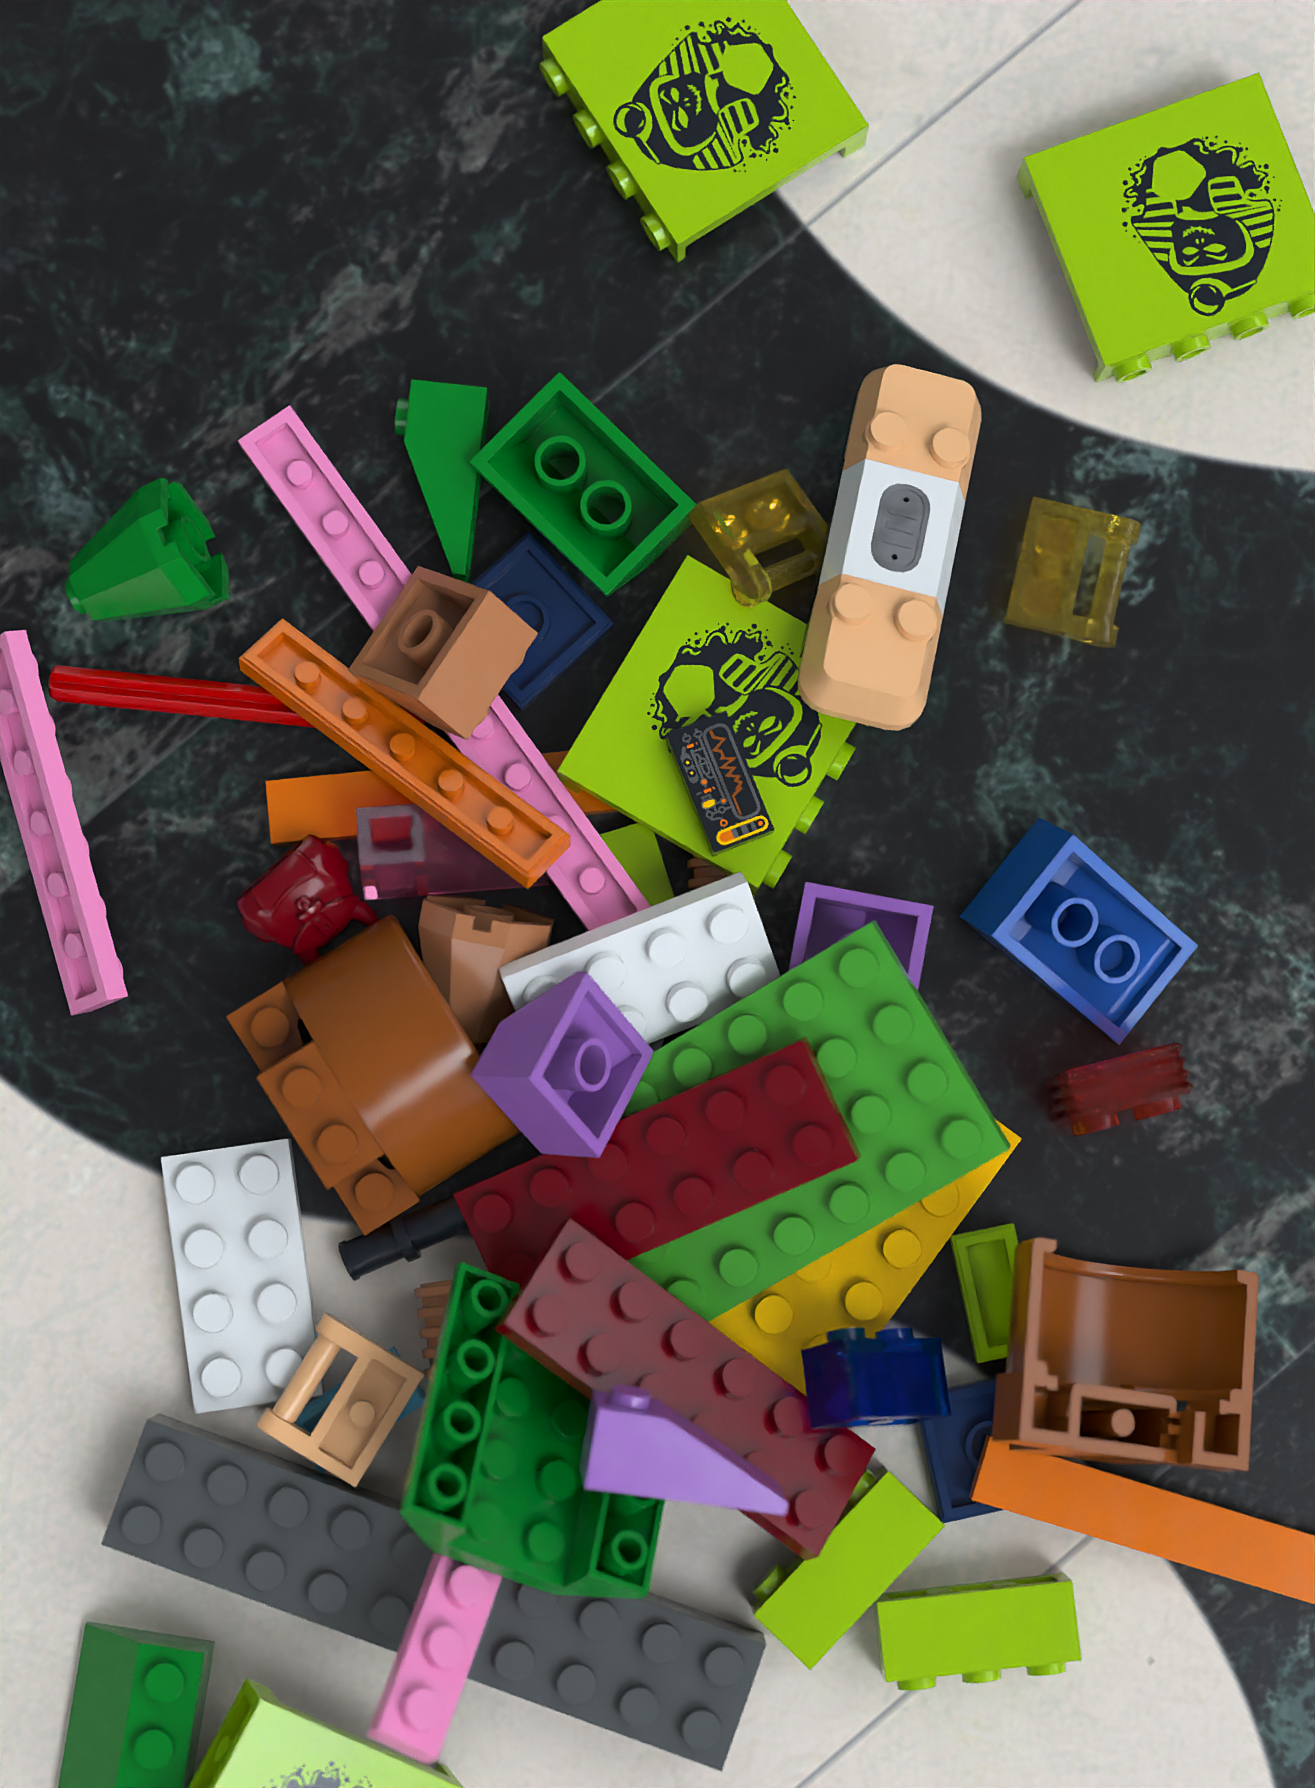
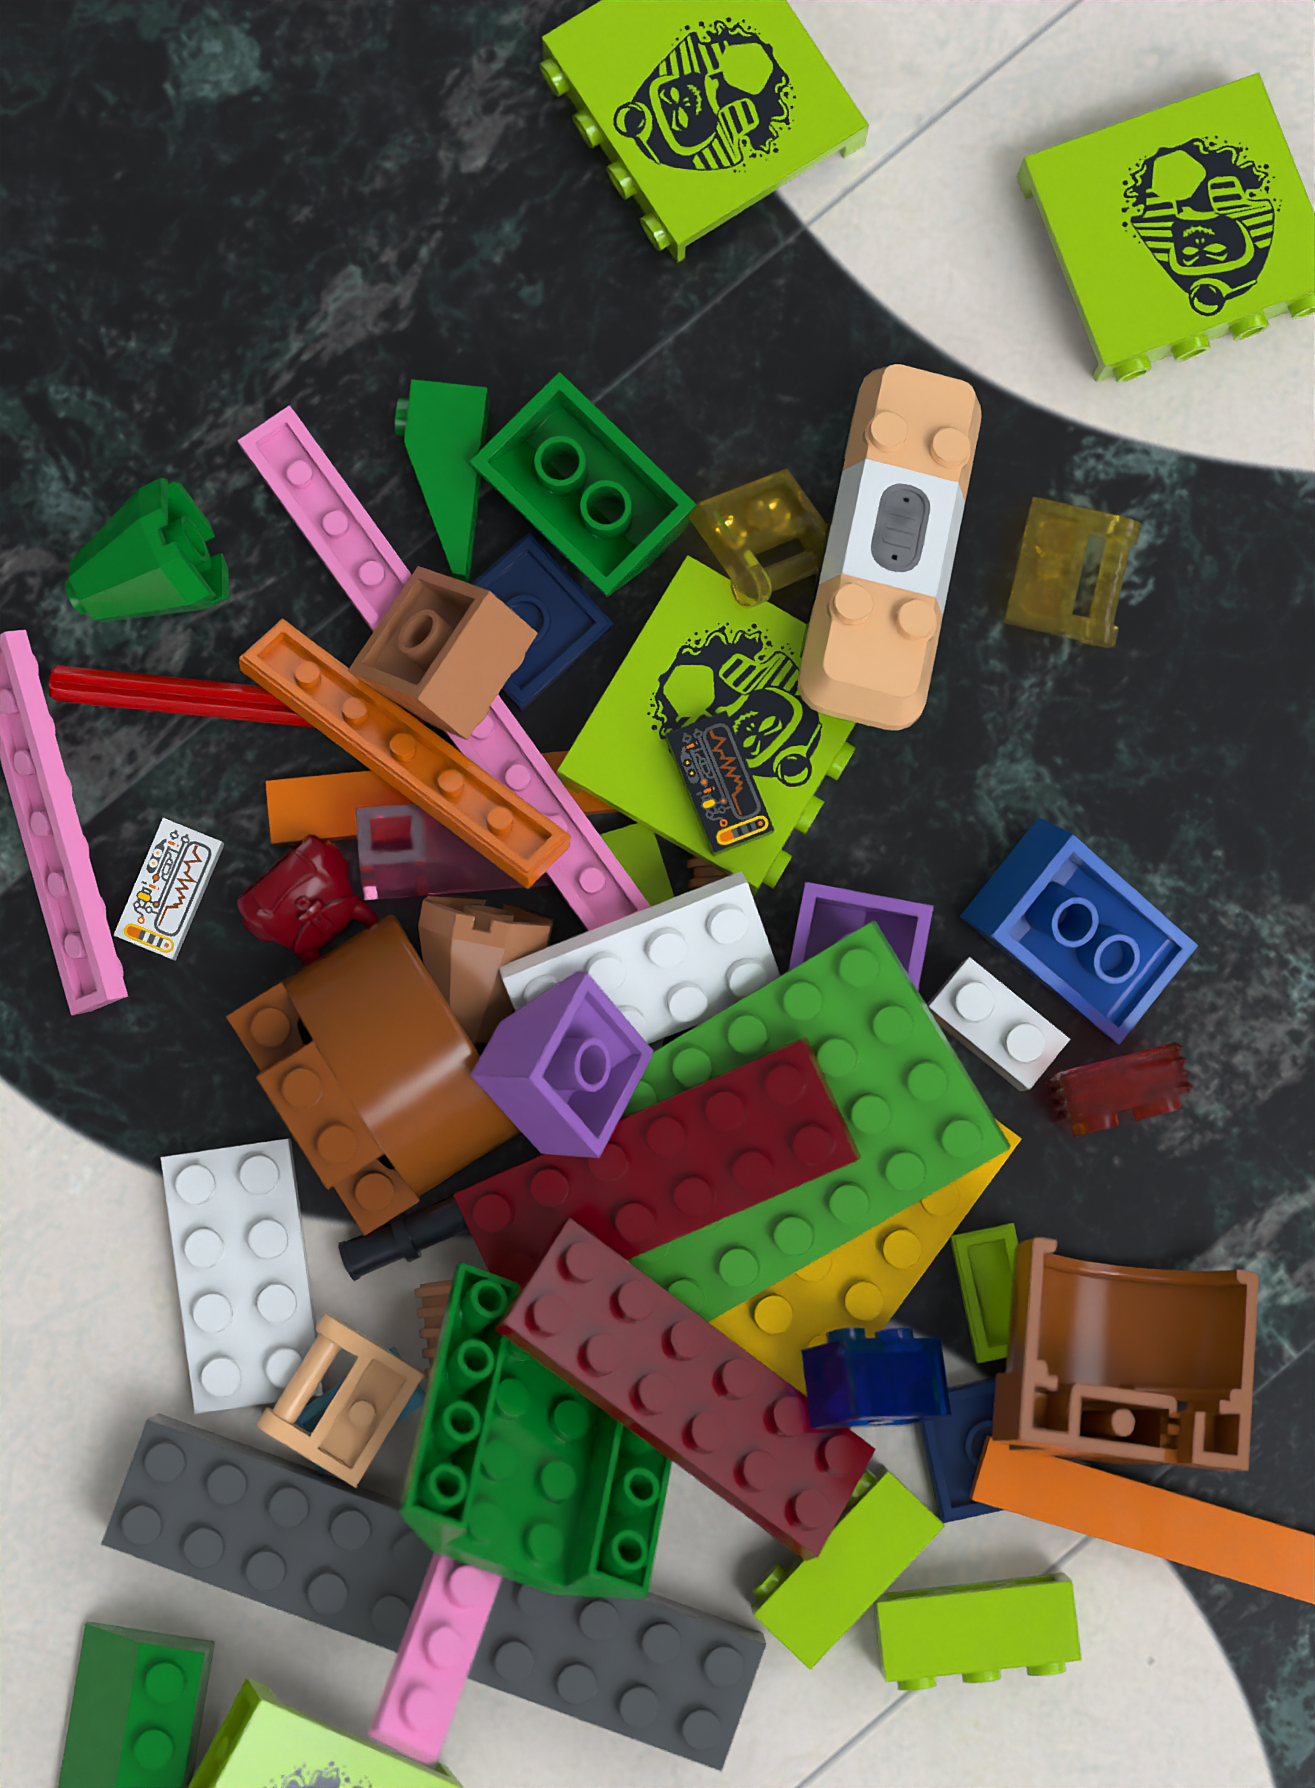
(169, 889): none -> white tile
(655, 1452): medium lavender slope -> none
(996, 1025): none -> white brick

